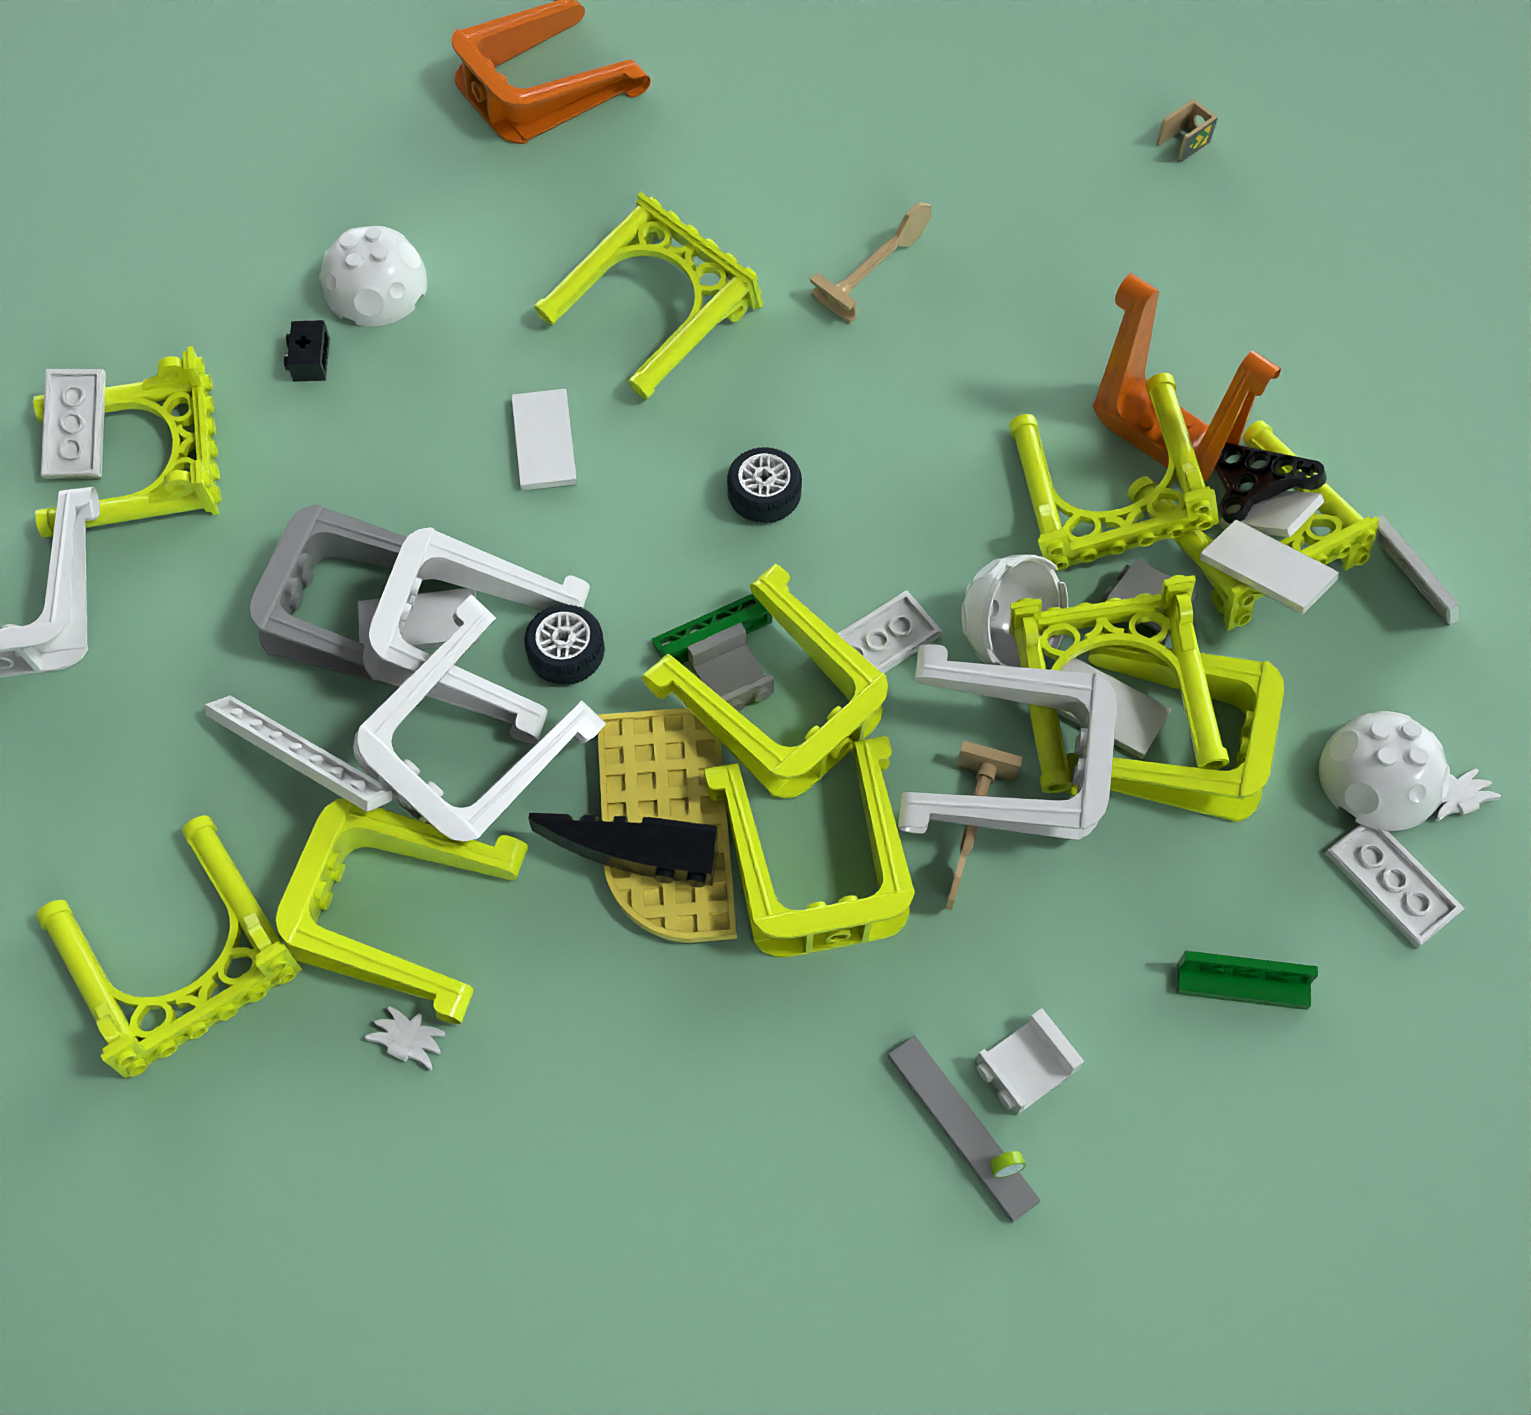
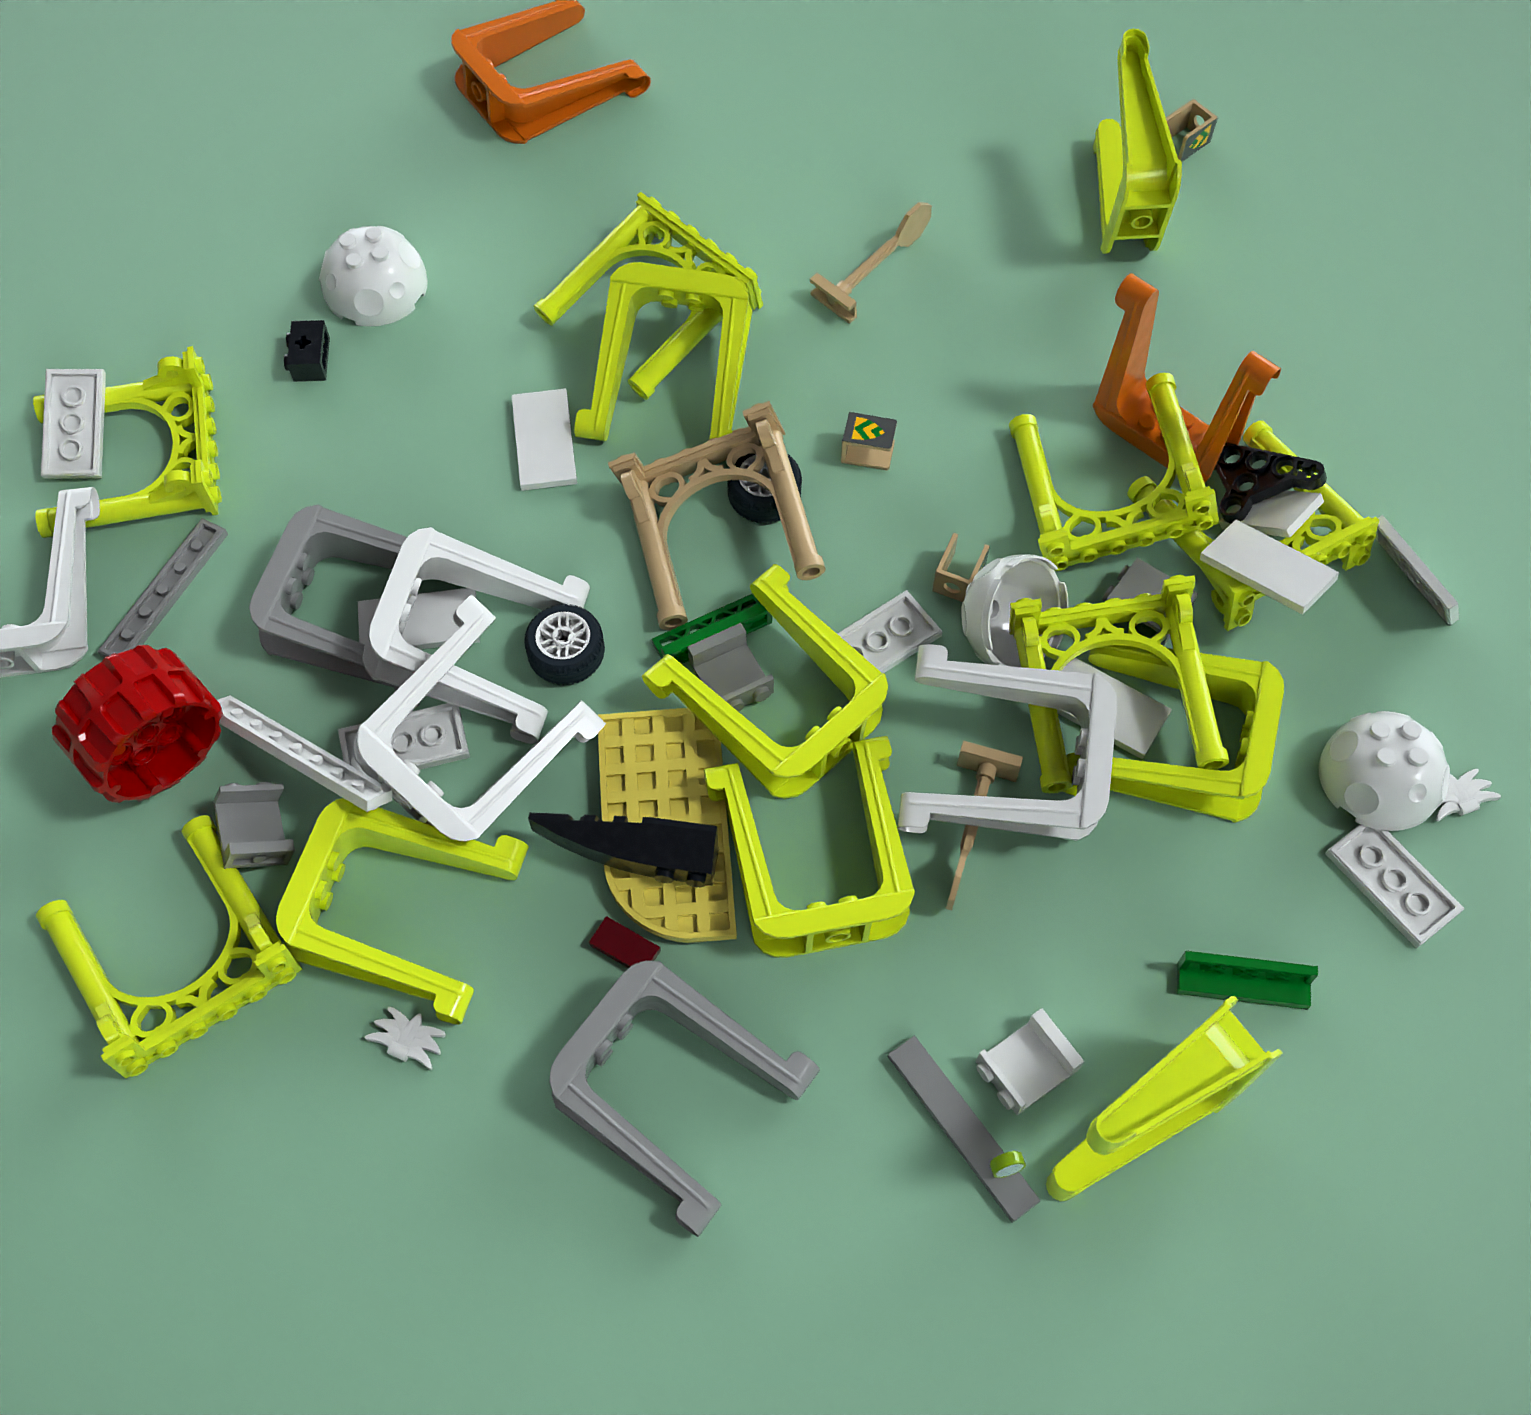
(137, 723): none -> red wheel
(165, 589): none -> light grey tile
(251, 825): none -> light grey panel
(425, 738): none -> white tile
(623, 944): none -> dark red tile
(643, 283): none -> neon yellow piece
(643, 485): none -> tan arch
(655, 987): none -> light grey piece
(868, 441): none -> piece
(943, 577): none -> tan piece
(1138, 159): none -> neon yellow piece
(1181, 1089): none -> neon yellow piece

